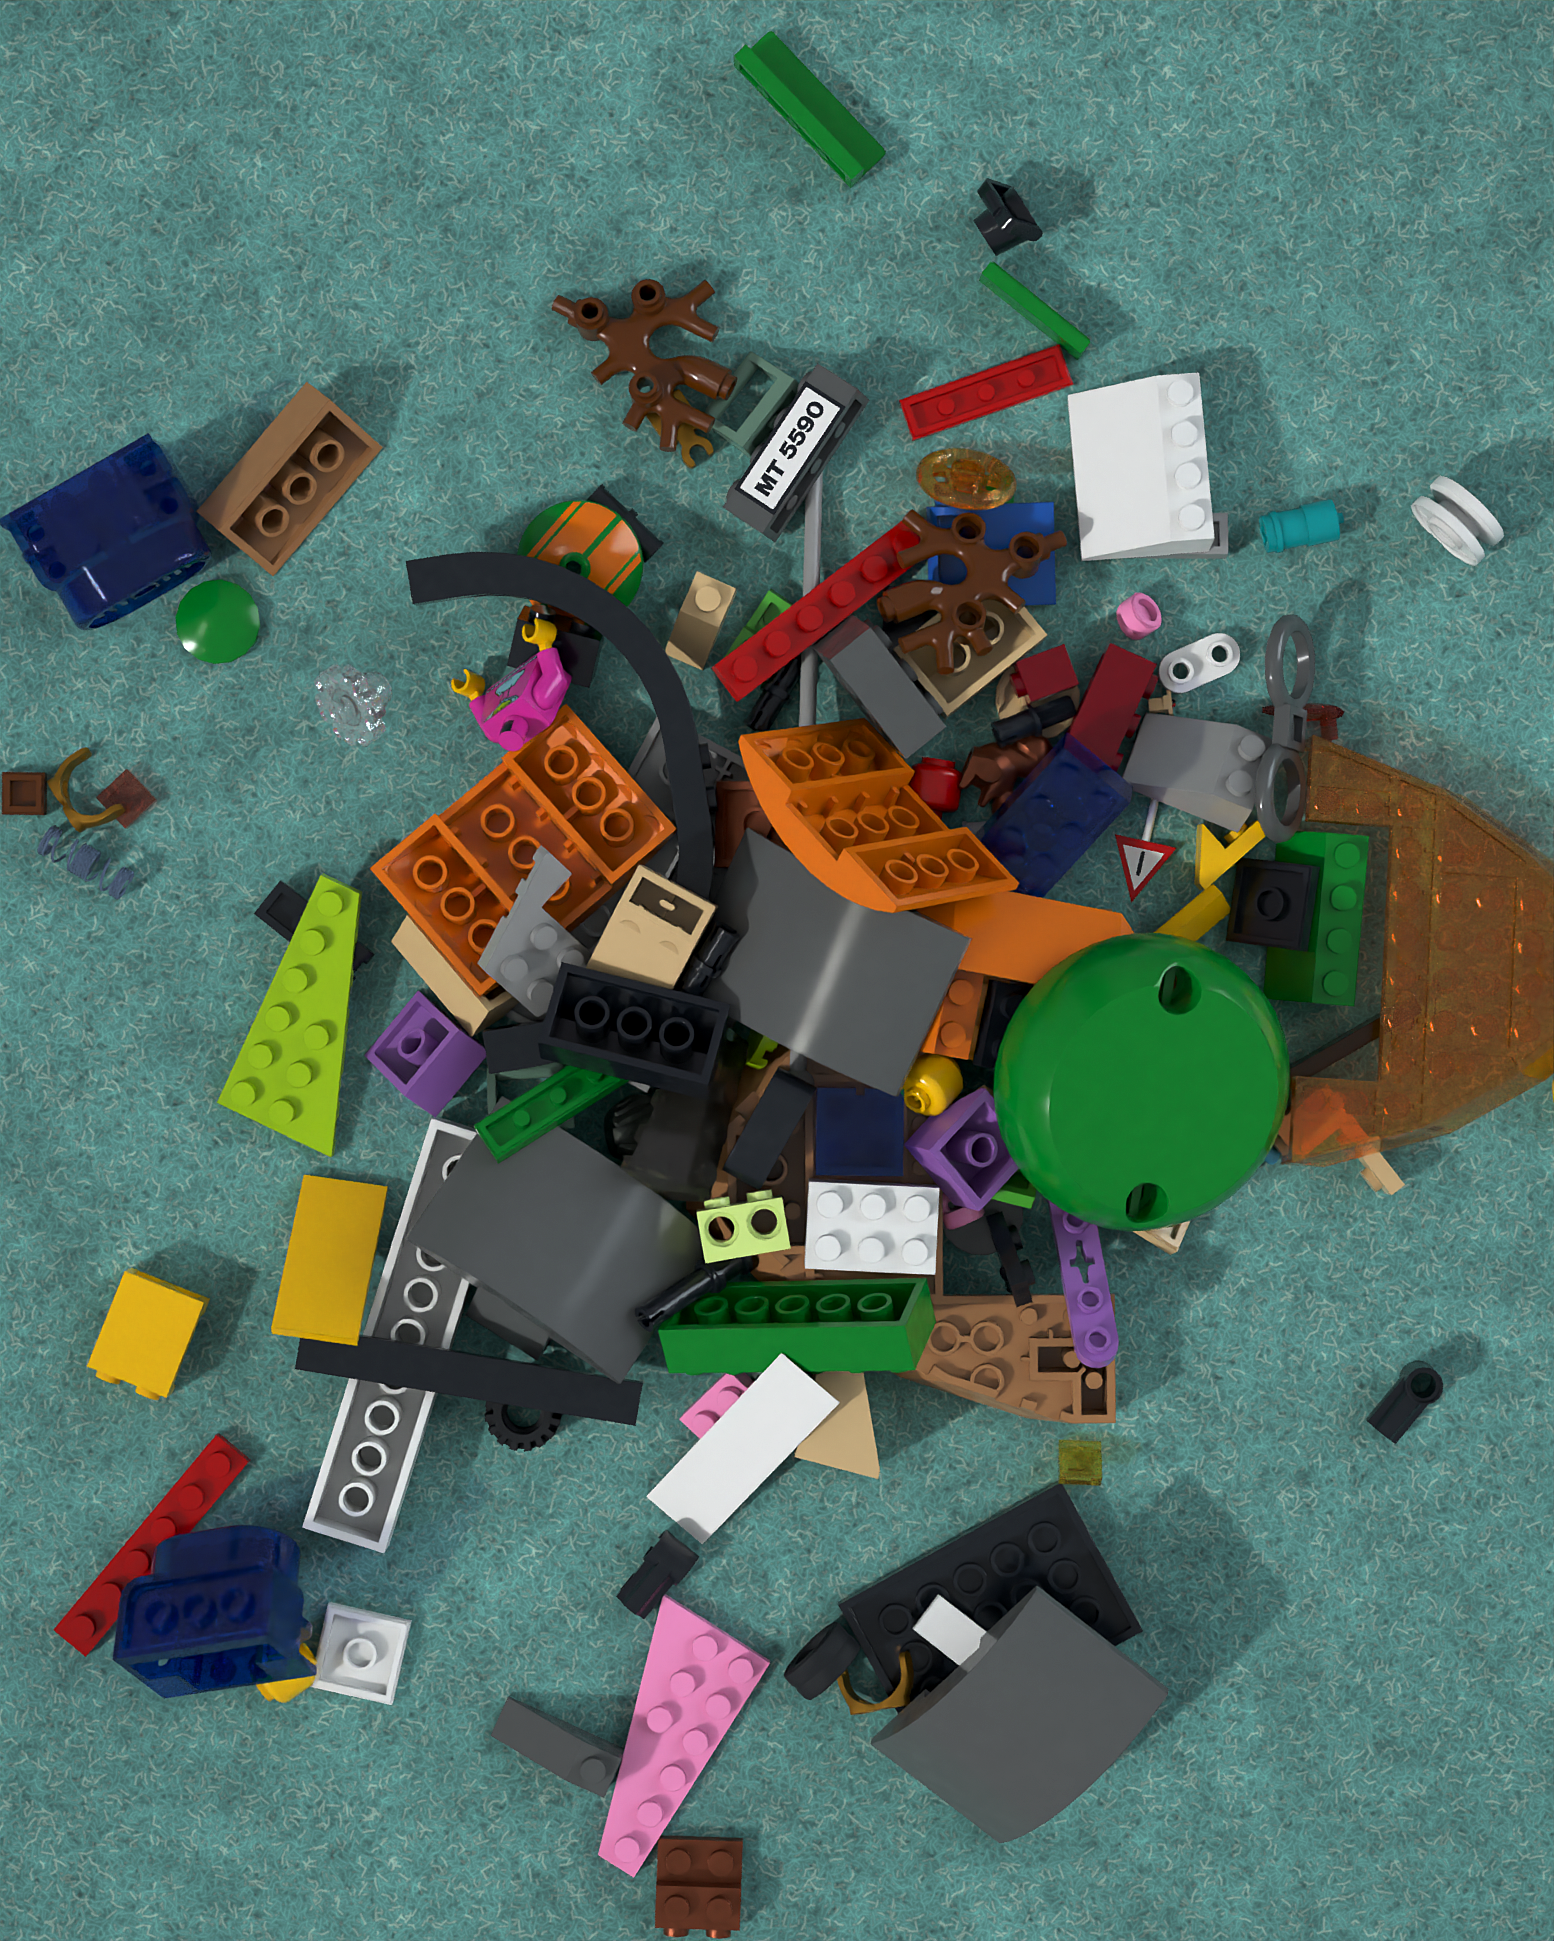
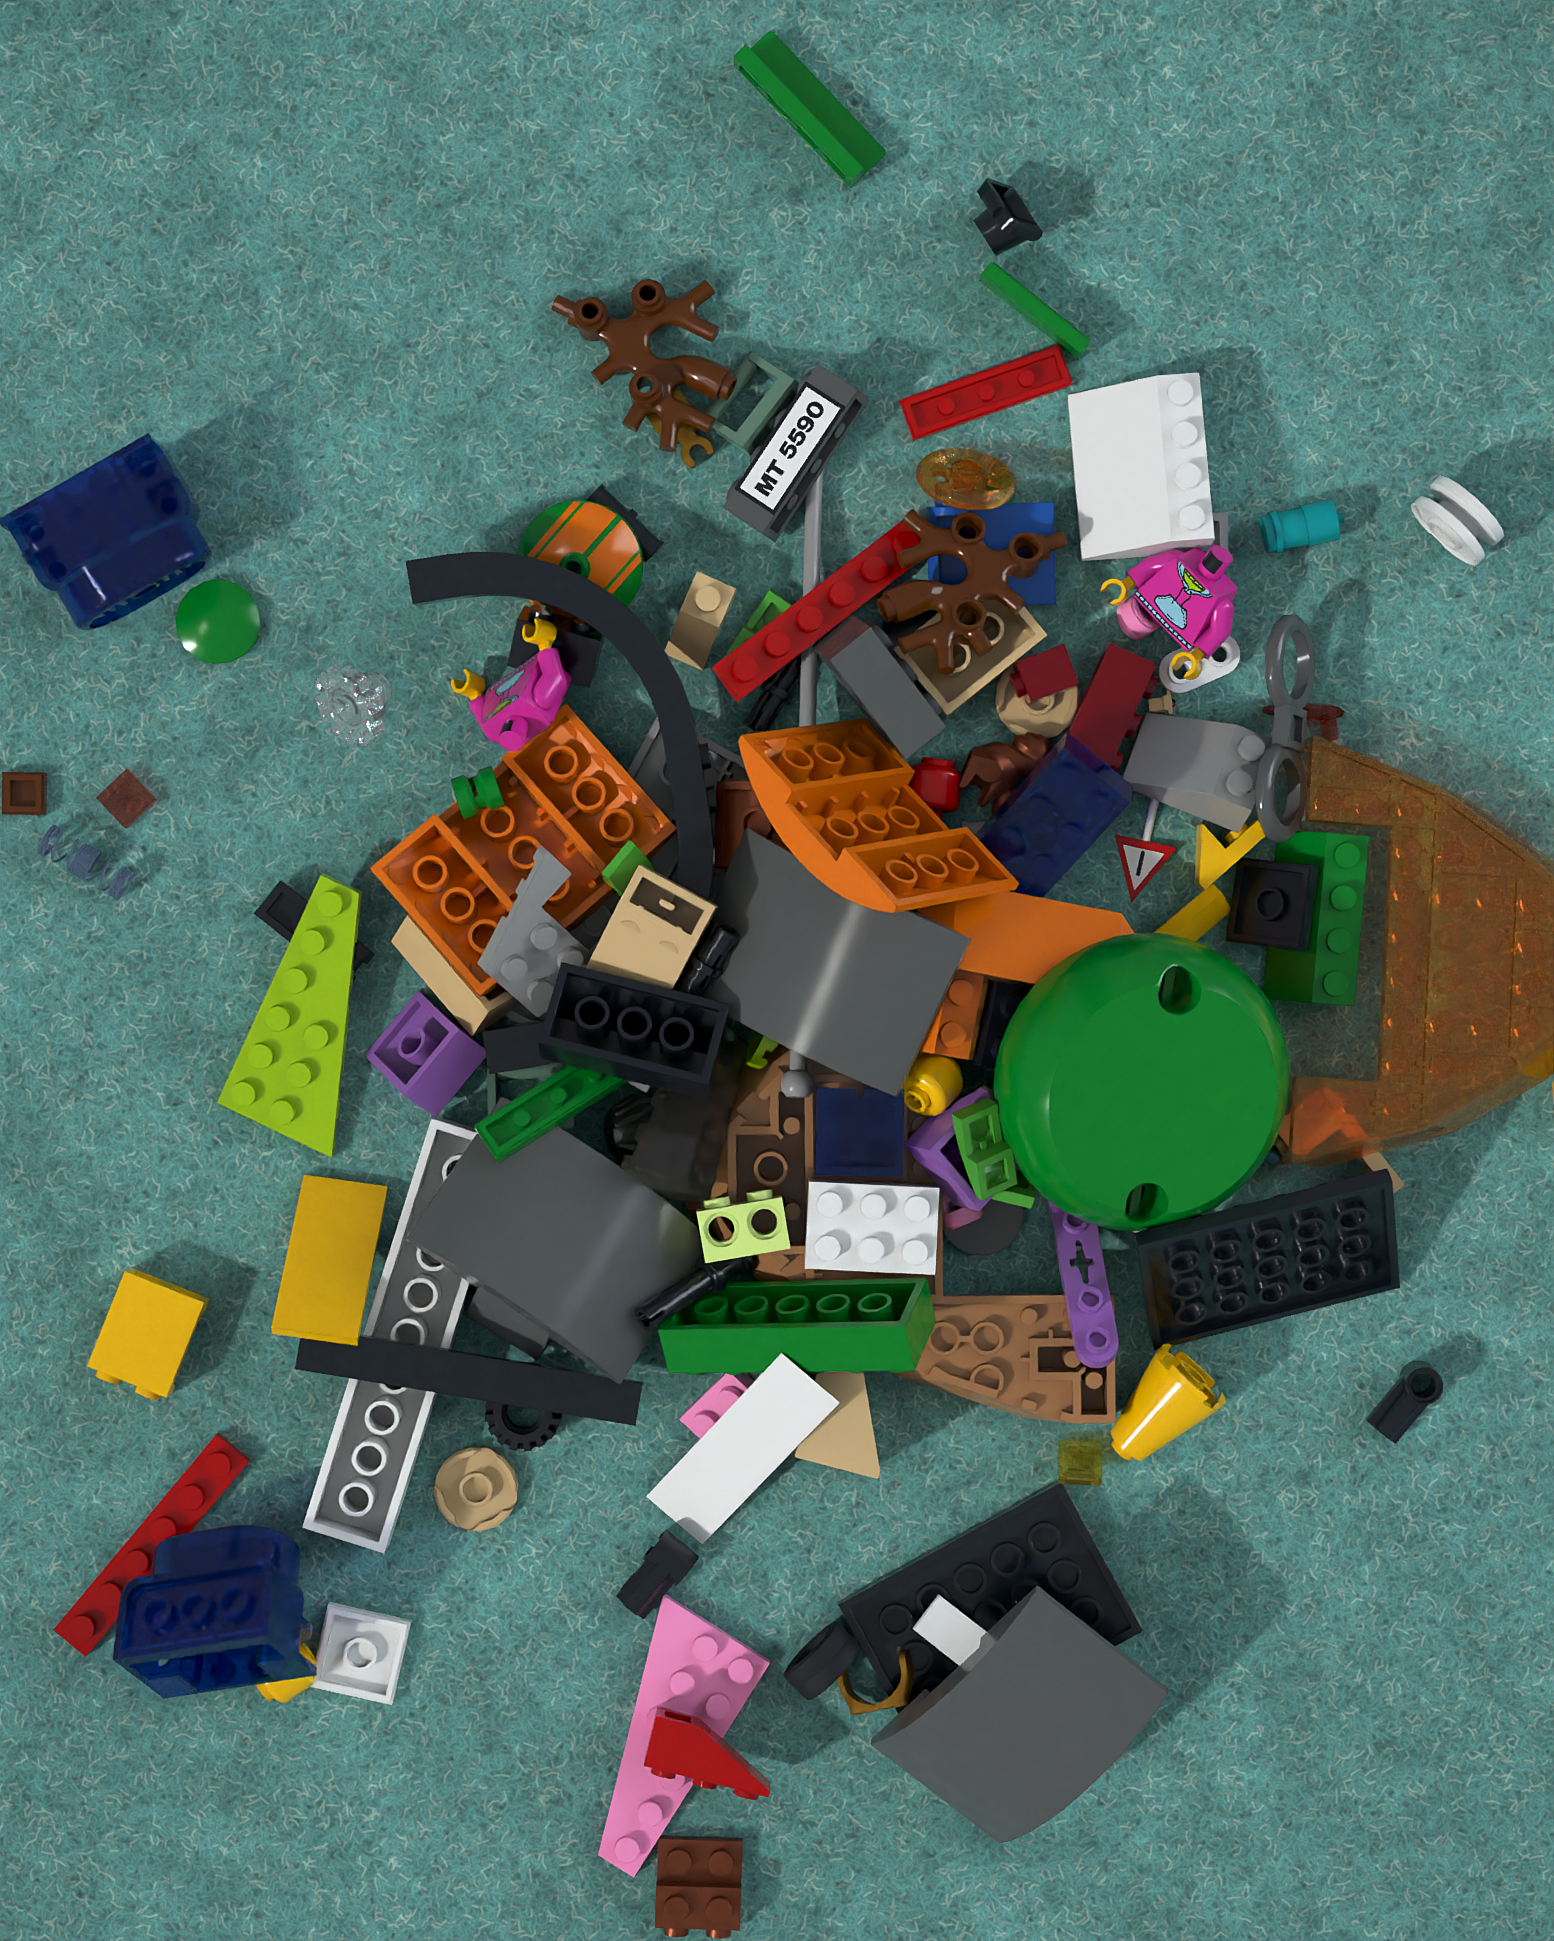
(59, 787): pearl gold cap -> none
(289, 478): medium nougat slope -> none
(484, 1474): none -> tan tile
(487, 790): none -> green wheel
(558, 1746): dark grey slope -> none
(623, 867): none -> bright green slope
(692, 1749): none -> red slope
(769, 1128): black beam -> none
(984, 1154): none -> bright green slope
(1015, 1273): black plate -> none
(1032, 720): black axle -> none
(1164, 1405): none -> yellow cone
(1186, 597): none -> dark pink torso
(1269, 1259): none -> black plate
(1336, 1049): dark brown tile -> none

